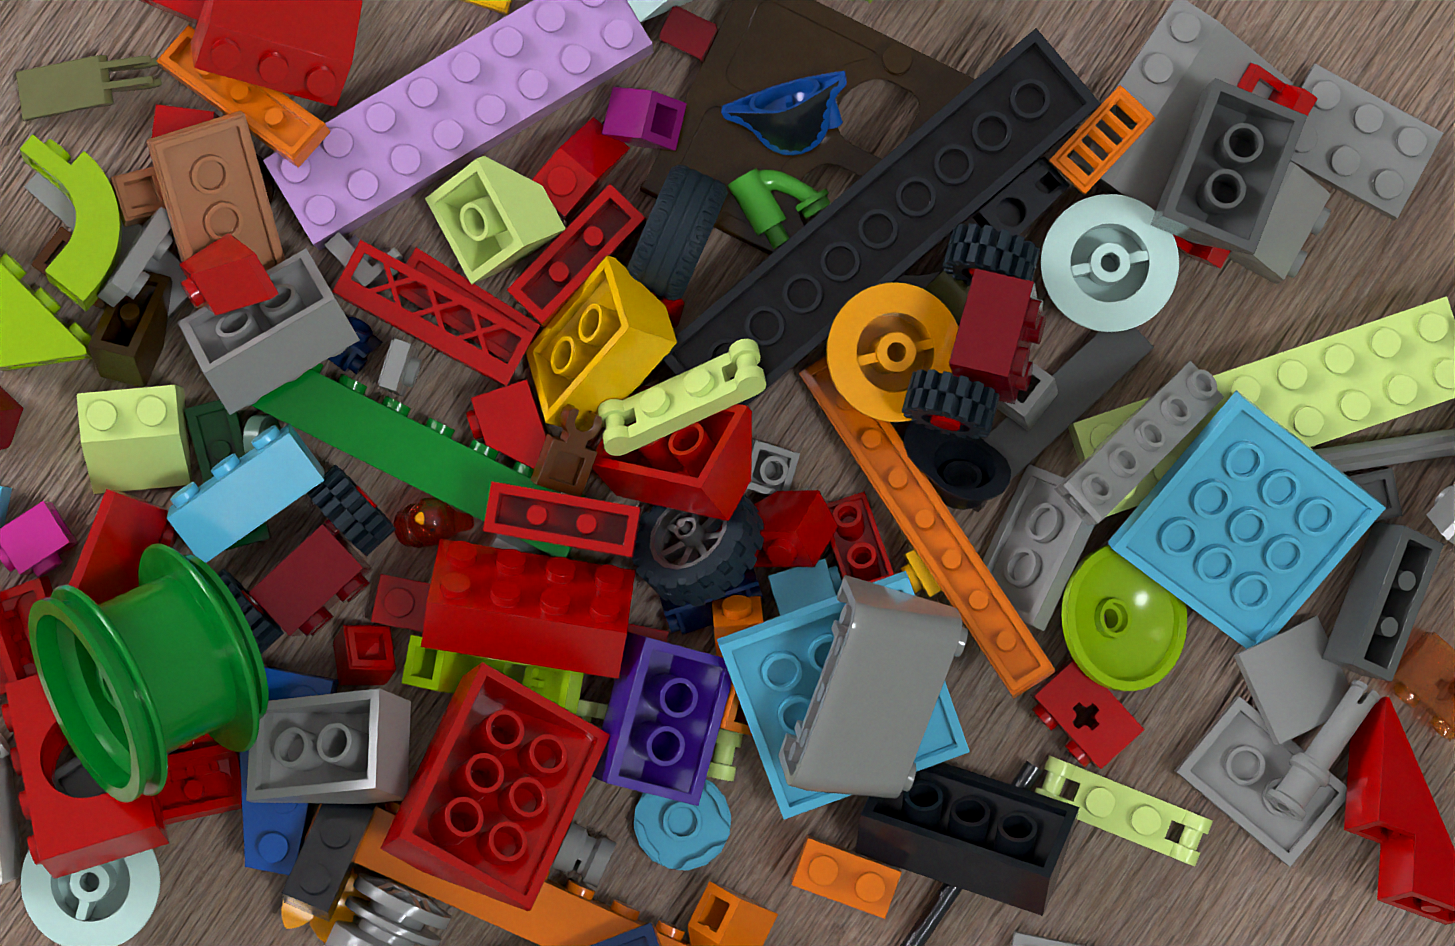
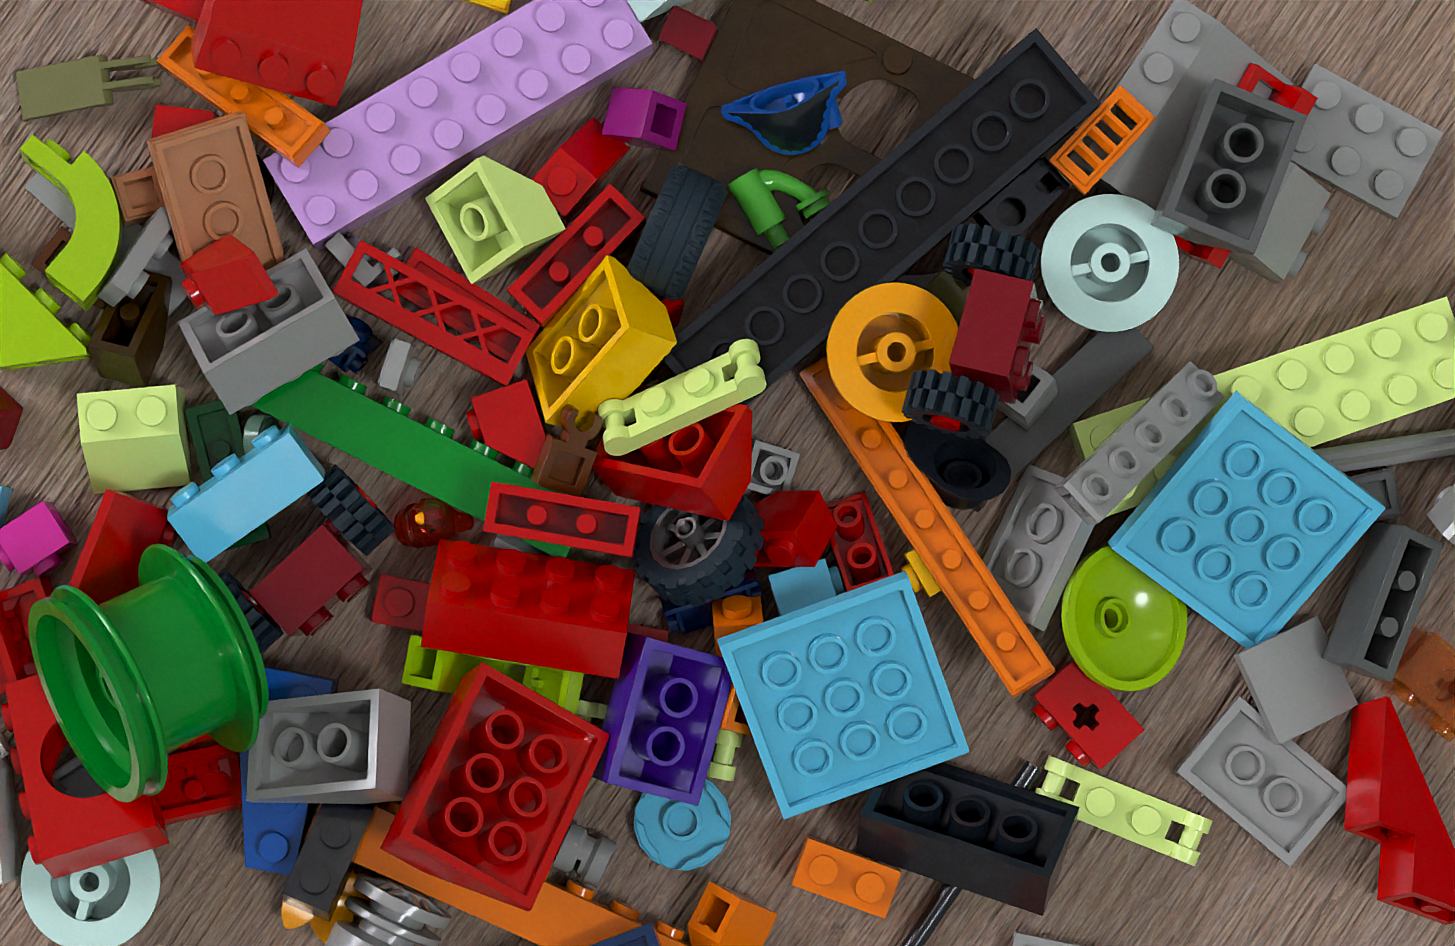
(364, 655): red slope -> none
(873, 693): light grey windscreen -> none
(1311, 768): light grey pin -> none

